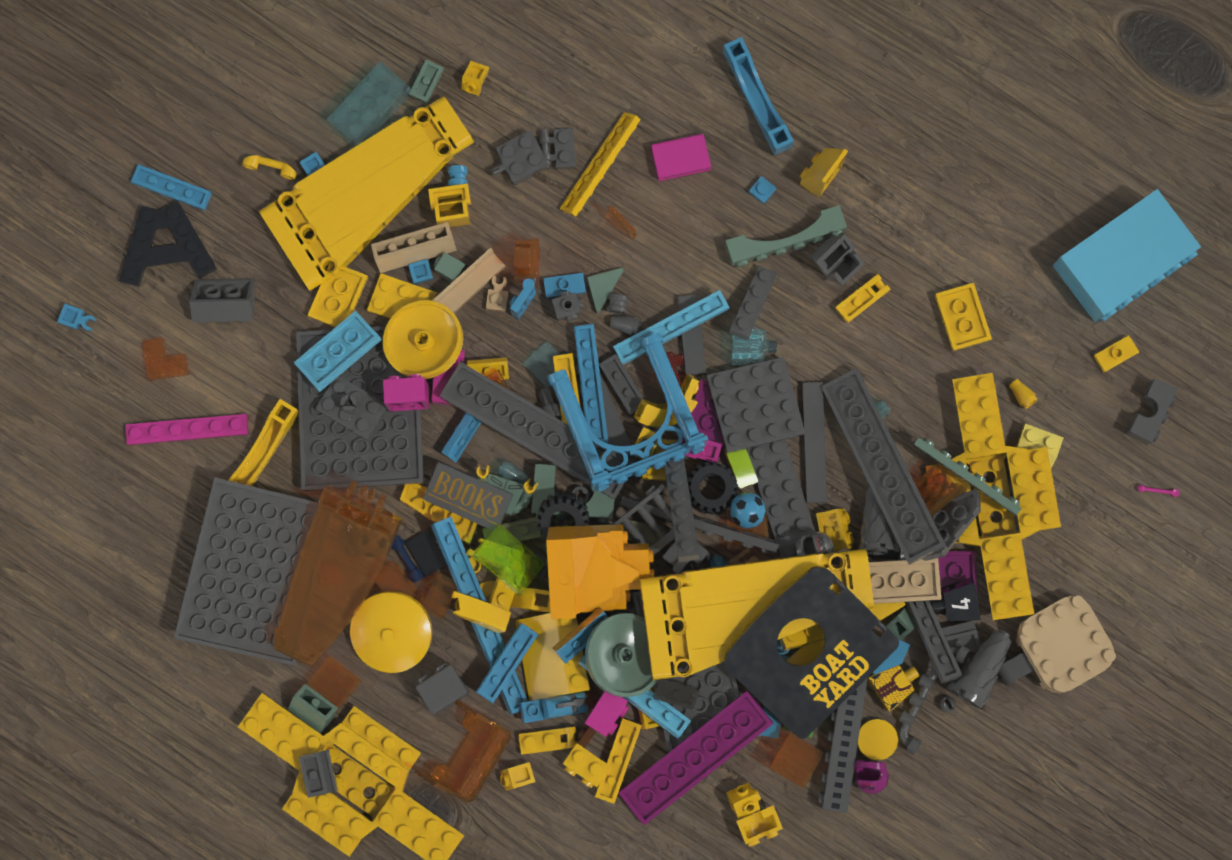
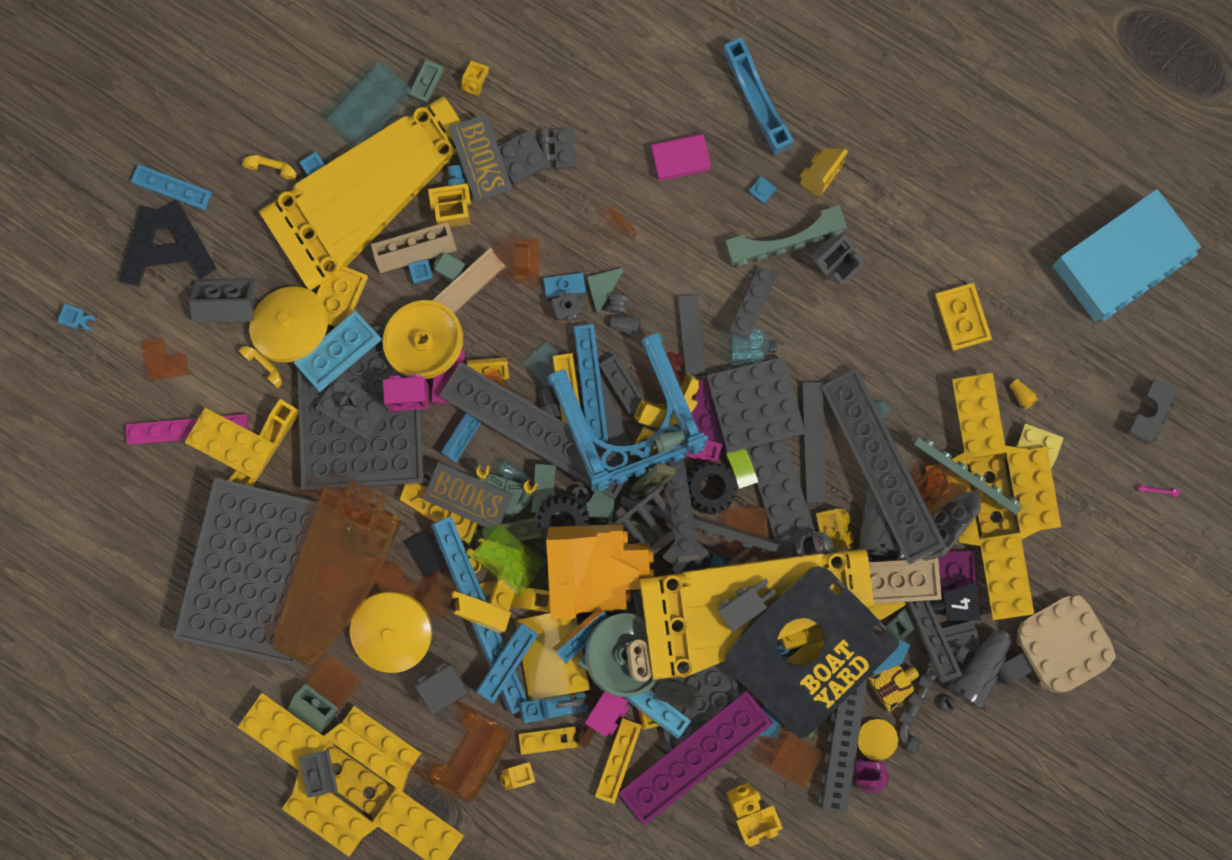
(230, 444): none -> yellow plate
(250, 353): none -> yellow bar
(288, 324): none -> yellow dish
(393, 294): yellow plate -> none
(415, 574): dark blue bar -> none
(480, 158): none -> dark grey tile
(497, 298): tan plate -> none
(521, 302): dark azure plate -> none
(586, 765): yellow bracket -> none
(600, 163): yellow plate -> none
(639, 660): none -> tan plate
(656, 476): none -> olive plate
(667, 441): none -> sand green cone
(673, 325): medium azure plate -> none
(744, 605): none -> dark grey hinge
(747, 510): dark azure piece -> none
(862, 299): yellow plate -> none
(1116, 354): yellow plate -> none

